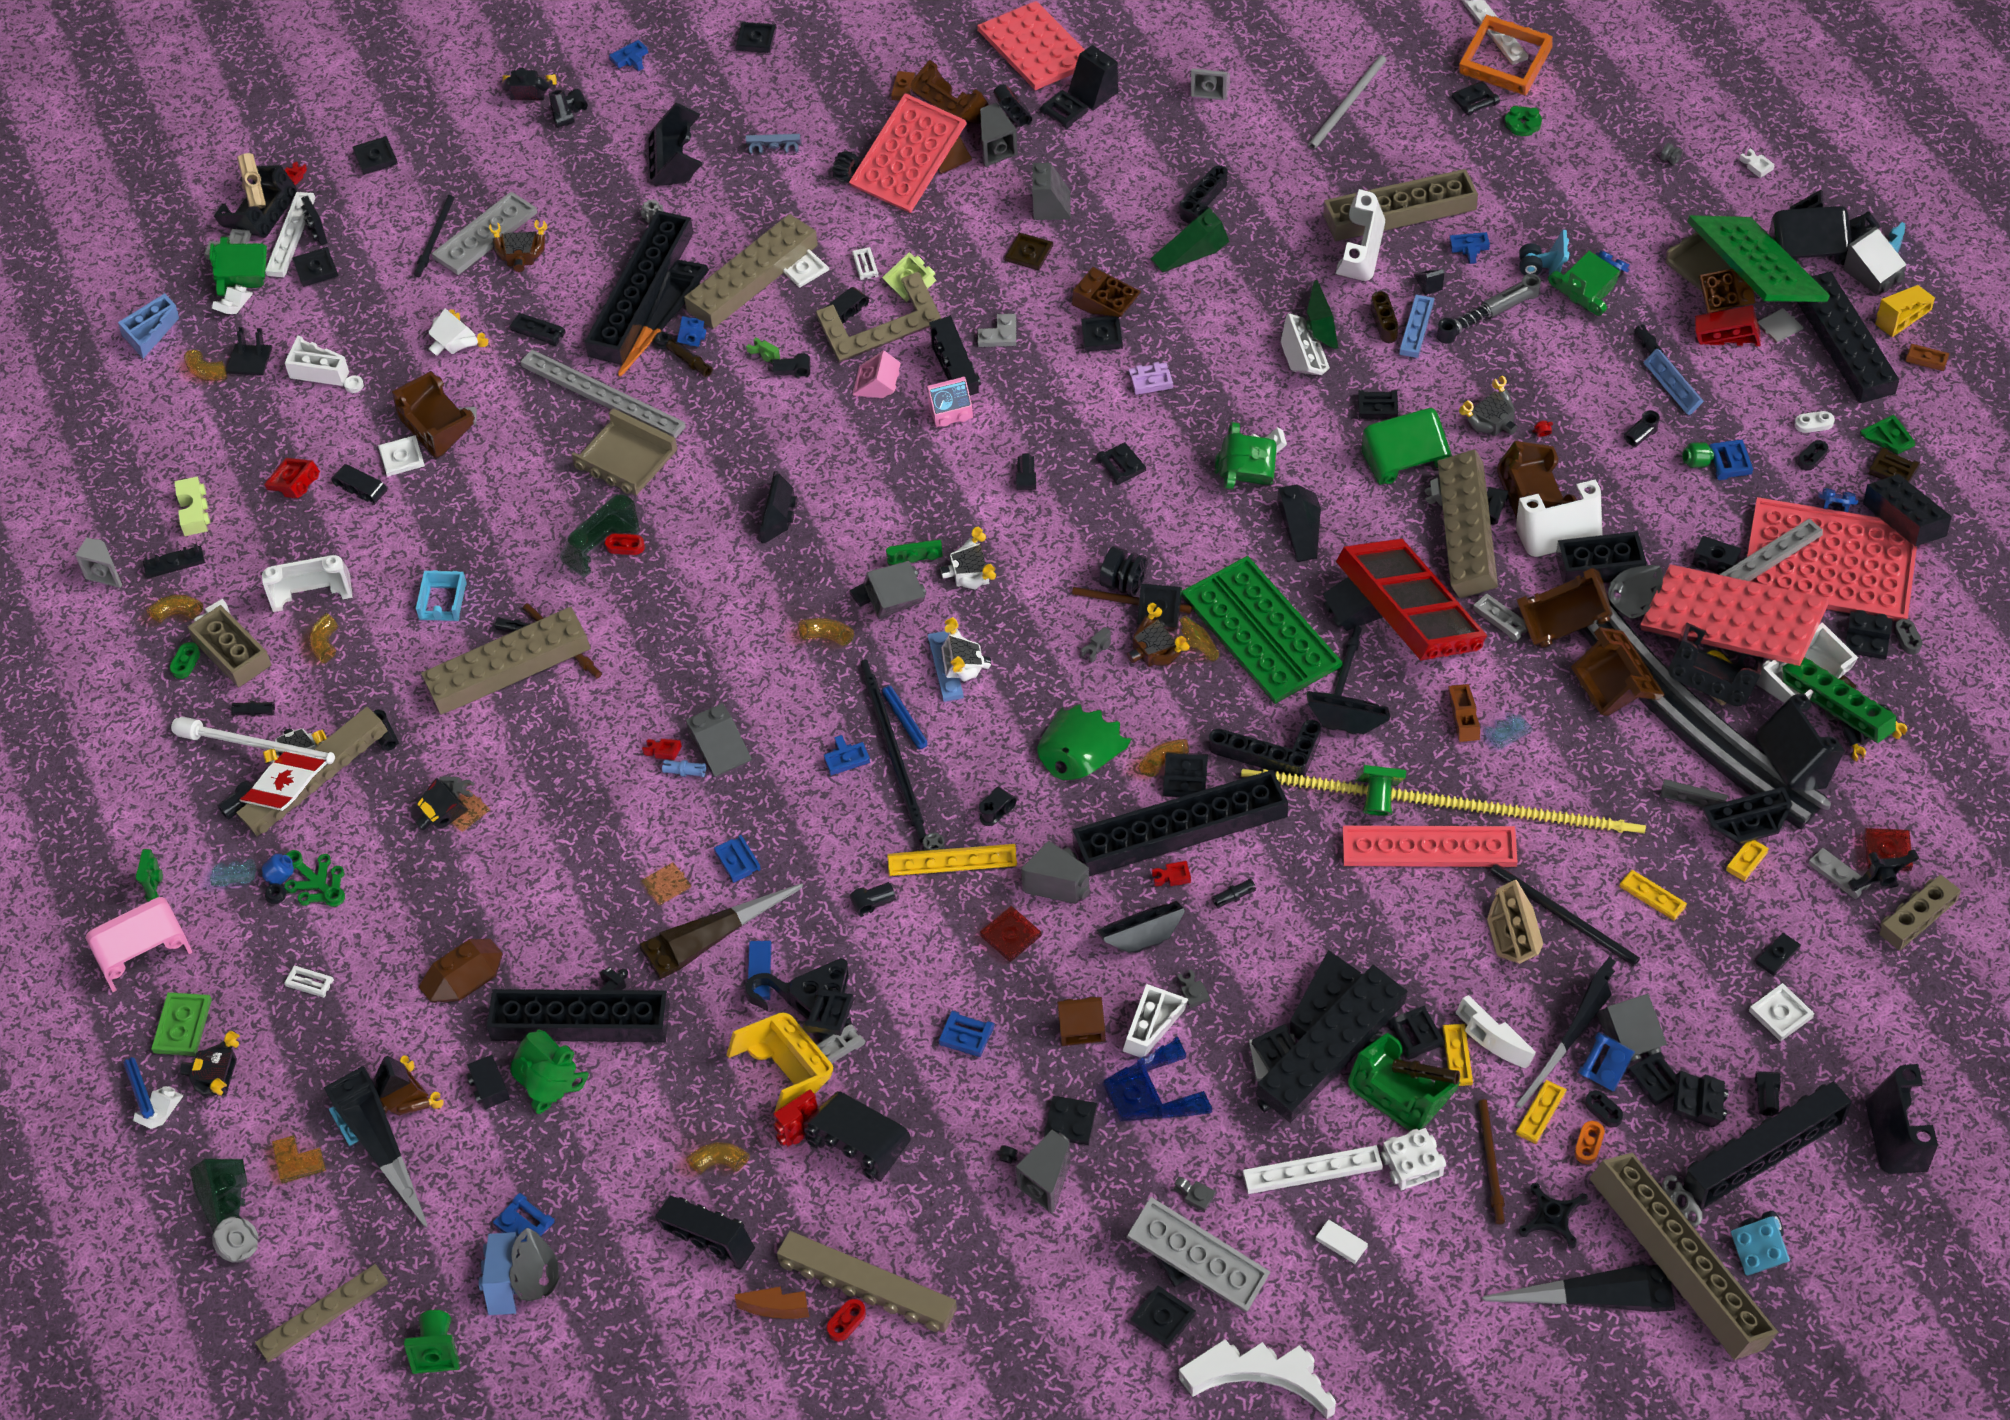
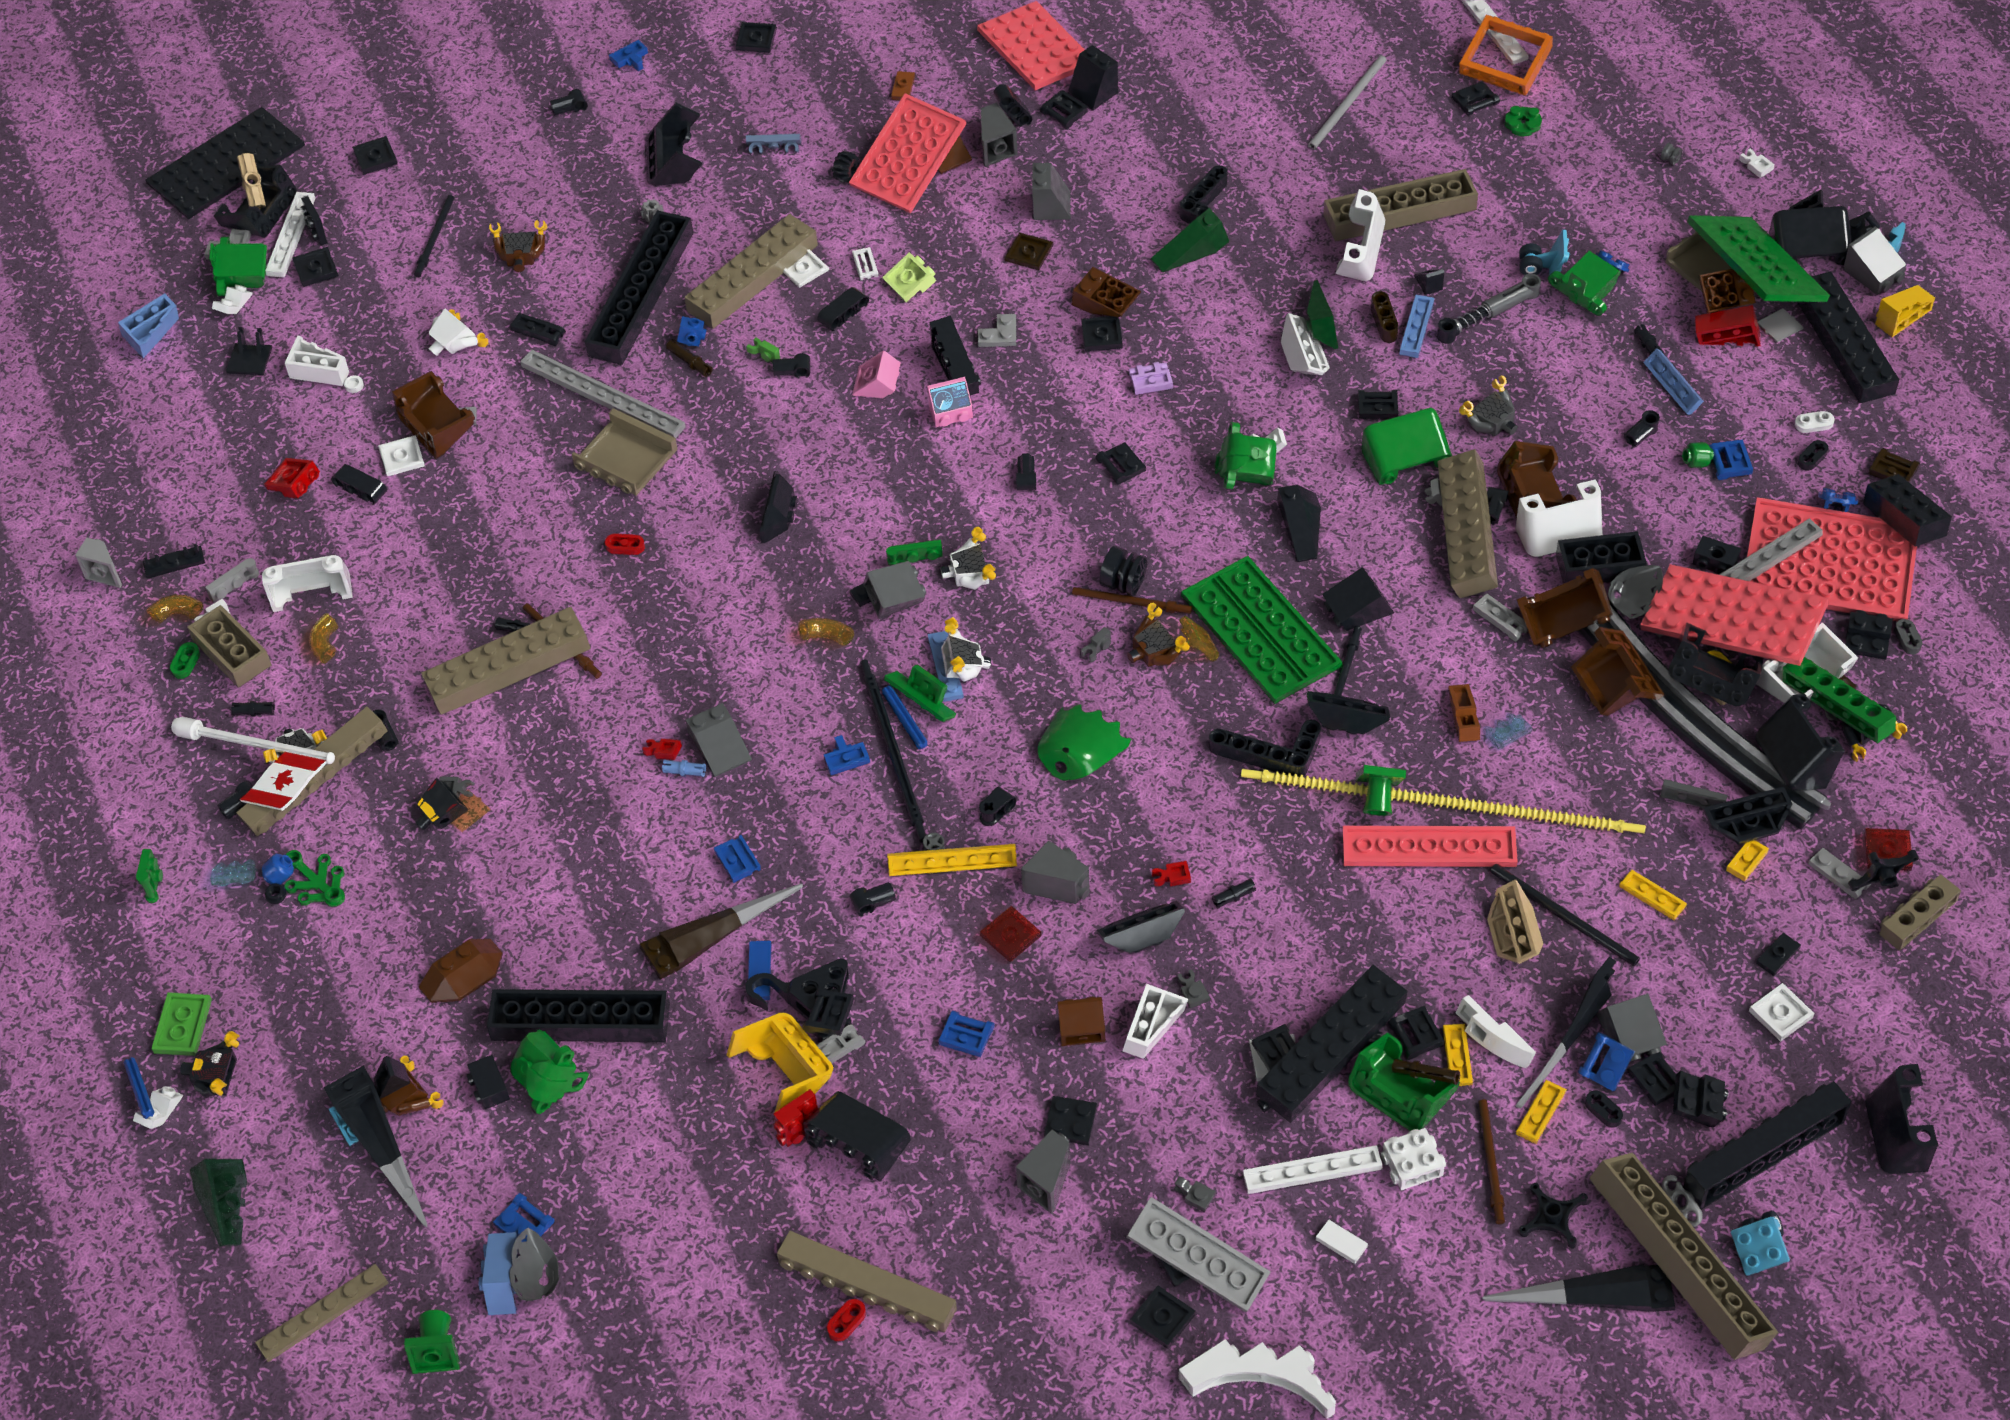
(133, 935): bright pink windscreen -> none
(190, 493): yellowish green arch -> none
(202, 369): clear yellow cylinder -> none
(213, 167): none -> black plate
(232, 579): none -> light grey plate
(235, 1239): light grey tile -> none
(294, 1165): clear yellow plate -> none
(296, 172): red plate -> none
(305, 988): white tile -> none
(440, 579): medium azure window -> none
(476, 237): light grey plate -> none
(527, 84): black torso -> none
(562, 113): black piece -> none
(614, 980): black piece -> none
(615, 516): clear green windscreen -> none
(661, 340): black plate -> none
(666, 883): clear yellow piece -> none
(678, 282): black plate -> none
(706, 1229): black wedge -> none
(718, 1153): clear yellow cylinder -> none
(773, 1303): dark orange slope -> none
(848, 347): dark tan plate -> none
(923, 690): none -> green bracket
(936, 91): reddish brown windscreen -> none
(1007, 1154): black plate -> none
(1136, 1097): clear blue wing -> none
(1155, 758): clear yellow cylinder -> none
(1166, 598): black plate -> none
(1180, 822): black brick -> none
(1184, 773): black slope -> none
(1210, 84): light grey slope -> none
(1326, 988): black wedge -> none
(1411, 599): red window -> none
(1469, 244): blue hinge -> none
(1543, 428): red plate -> none
(1589, 1144): orange plate -> none
(1768, 1092): black piece -> none
(1889, 434): green wing -> none
(1927, 357): dark orange plate -> none

